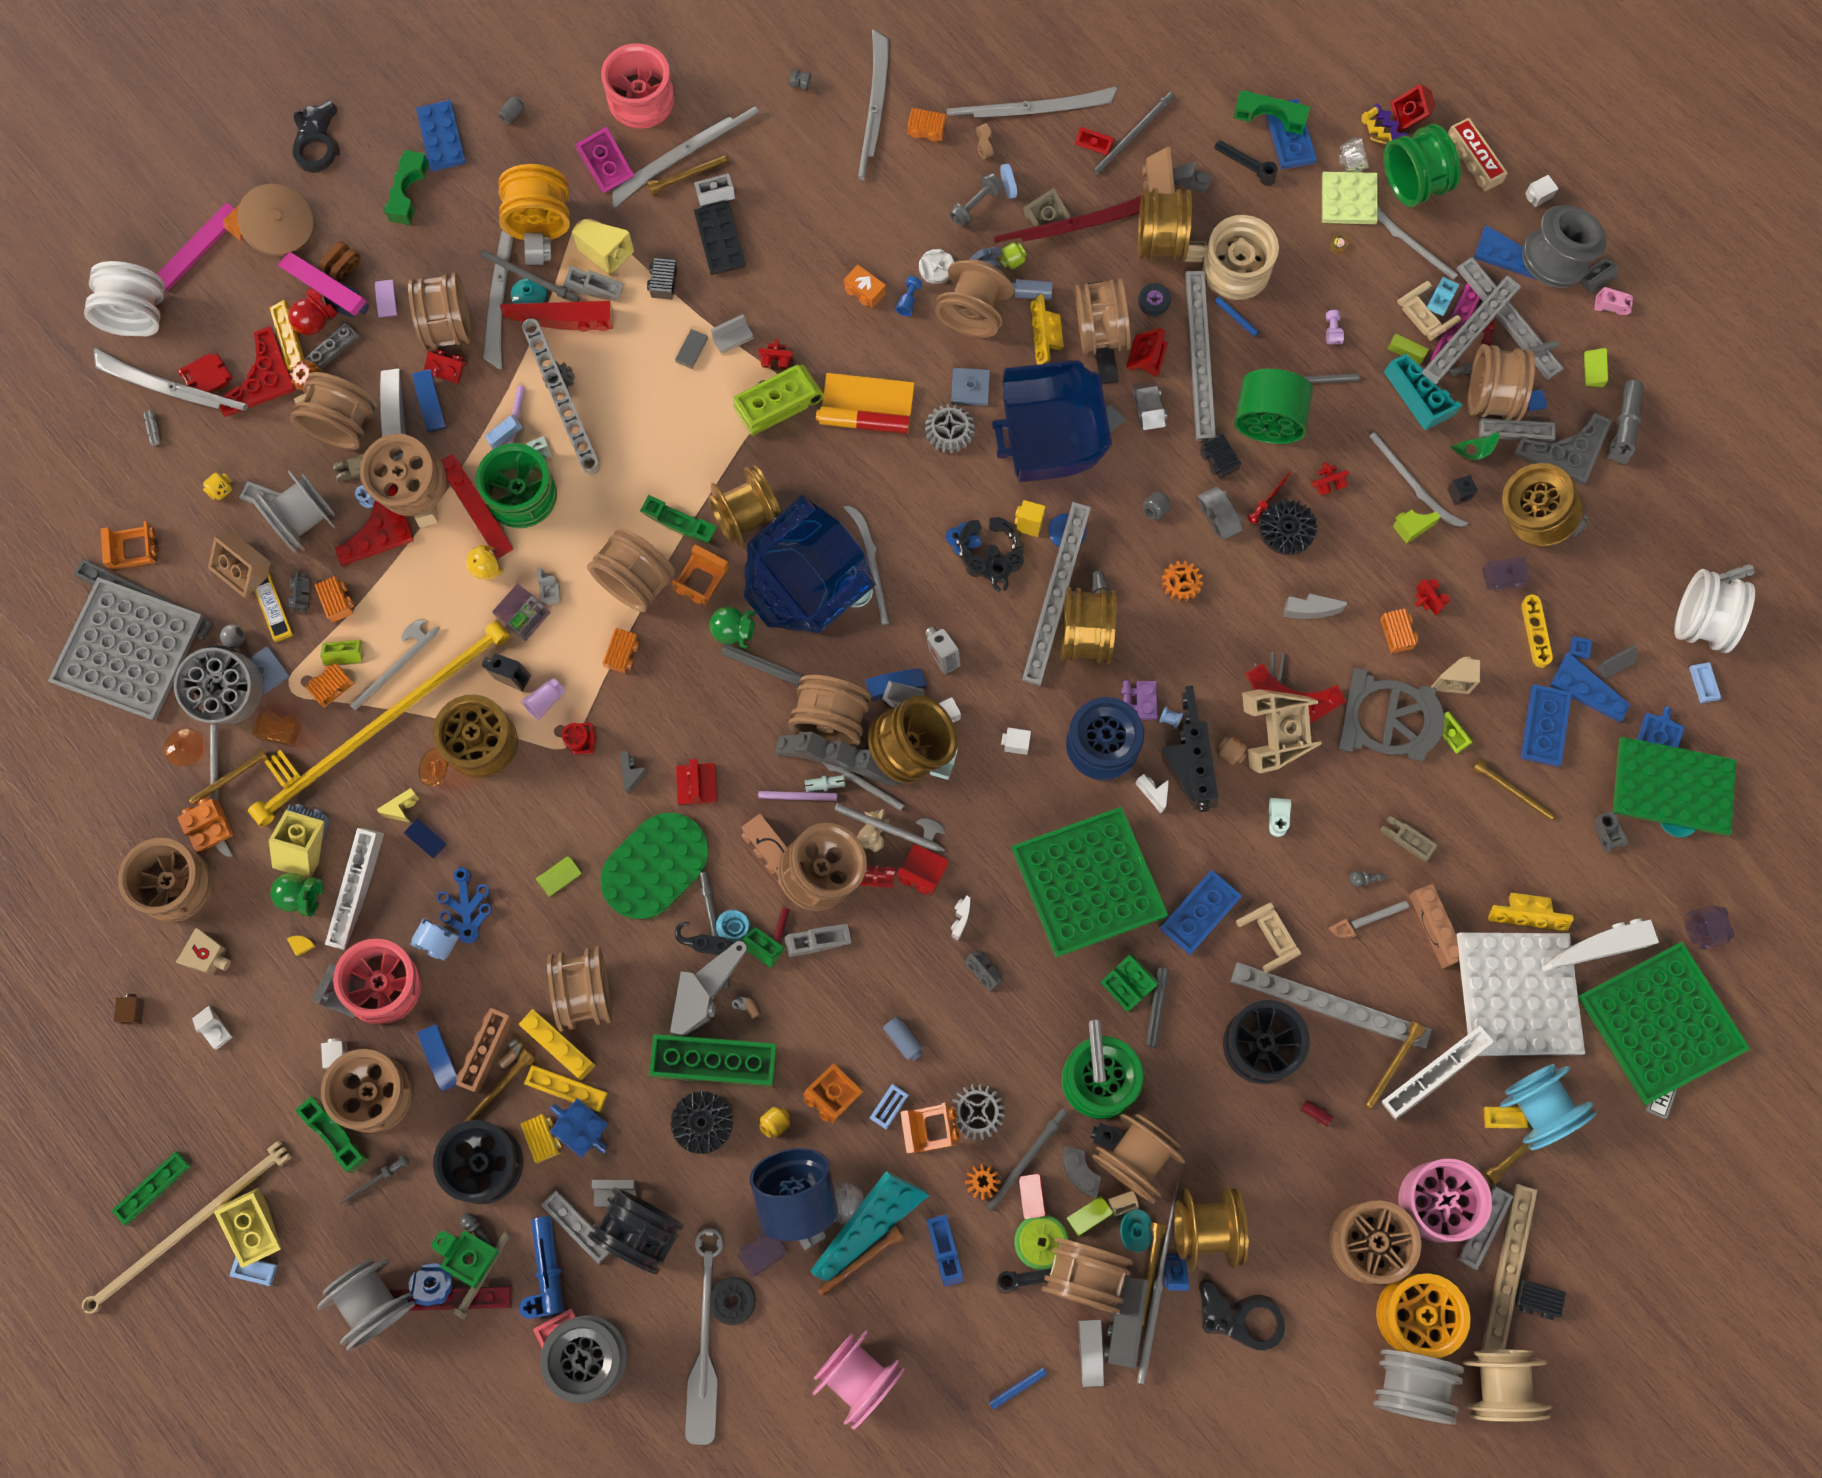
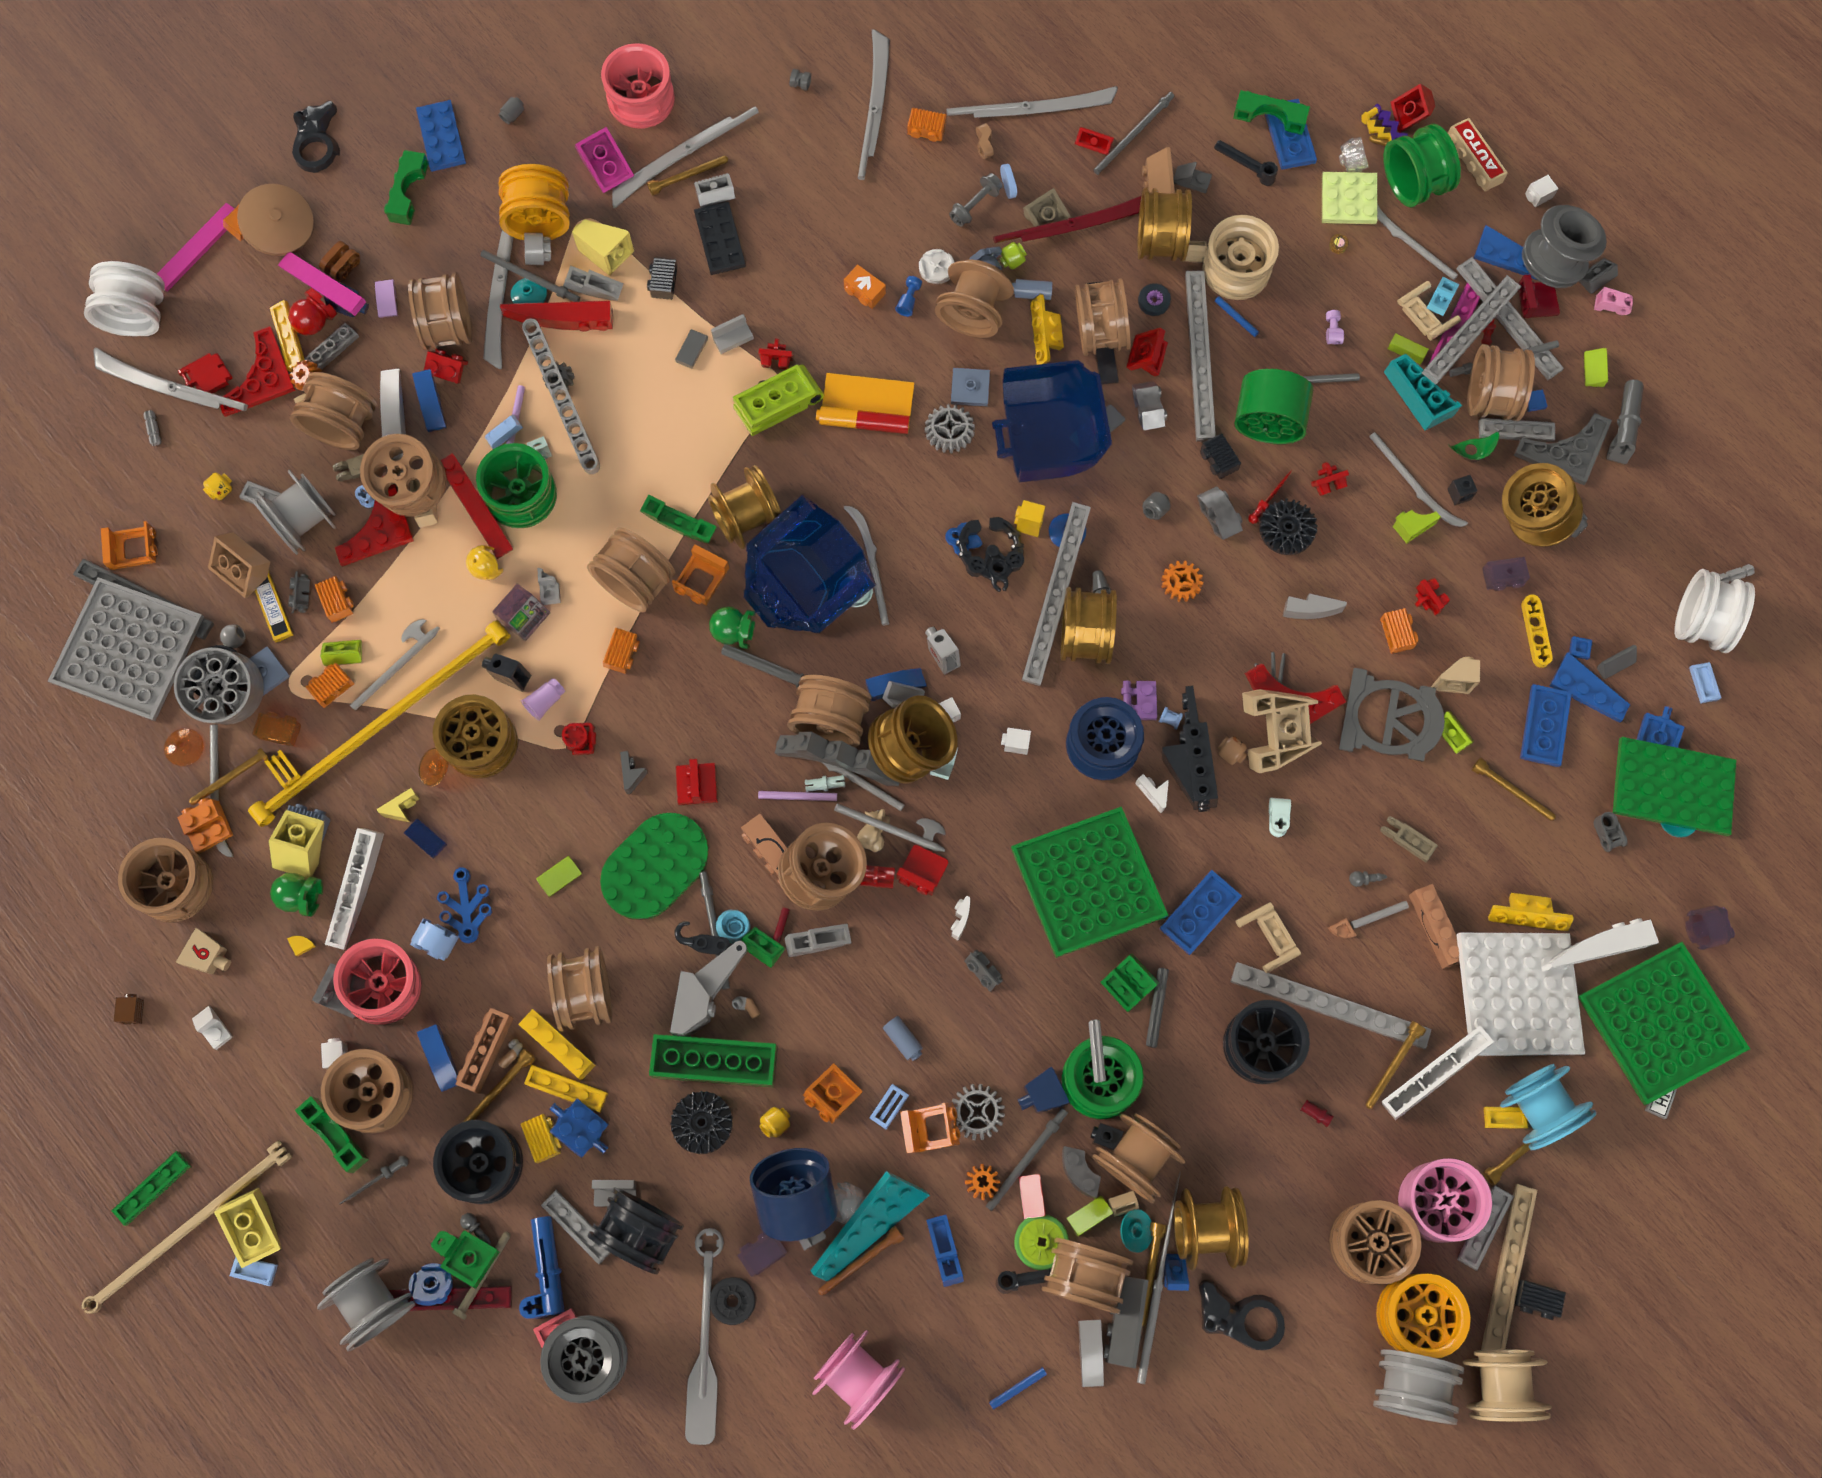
(1044, 1093): none -> dark blue torso
(1537, 299): none -> dark red bracket

